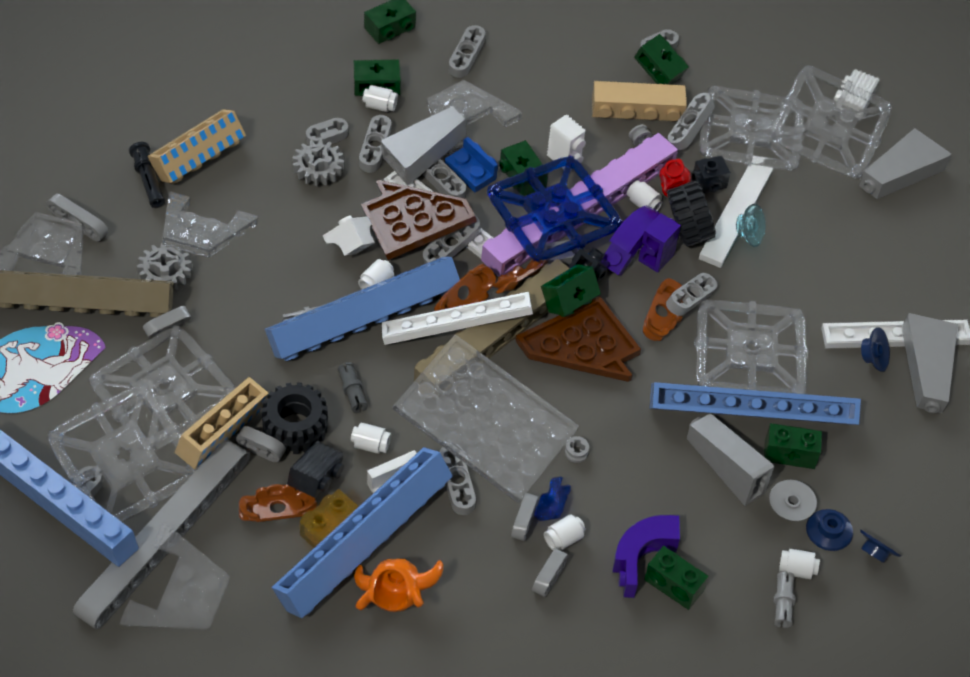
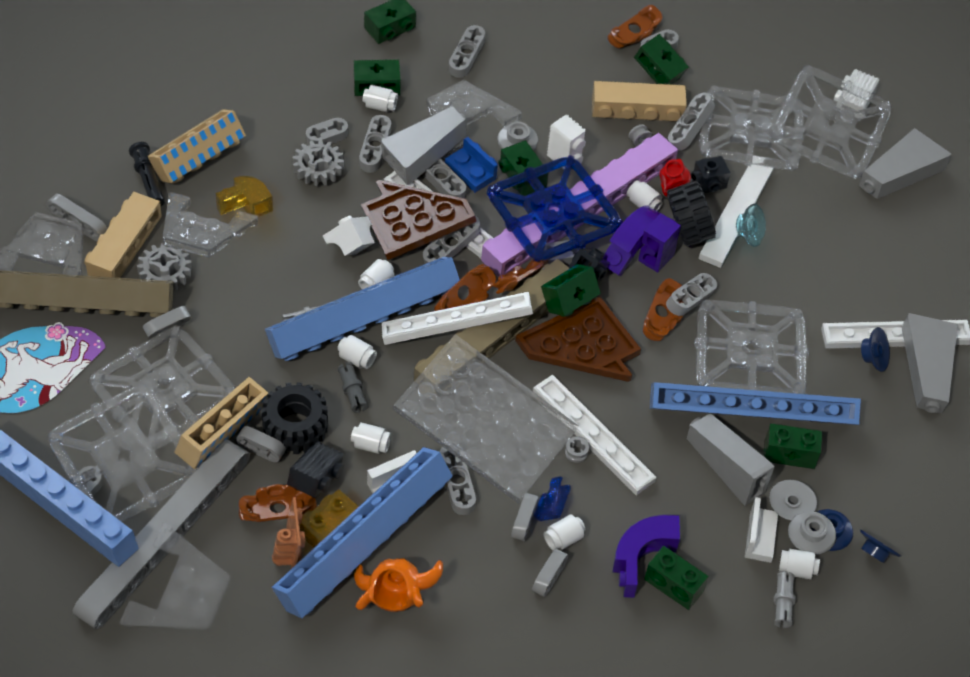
(123, 237): none -> tan brick
(245, 193): none -> clear yellow brick
(290, 540): none -> nougat hinge
(357, 352): none -> white brick
(516, 133): none -> light grey piece
(600, 439): none -> white tile
(646, 19): none -> dark orange piece
(761, 533): none -> white panel
(808, 540): none -> light grey piece

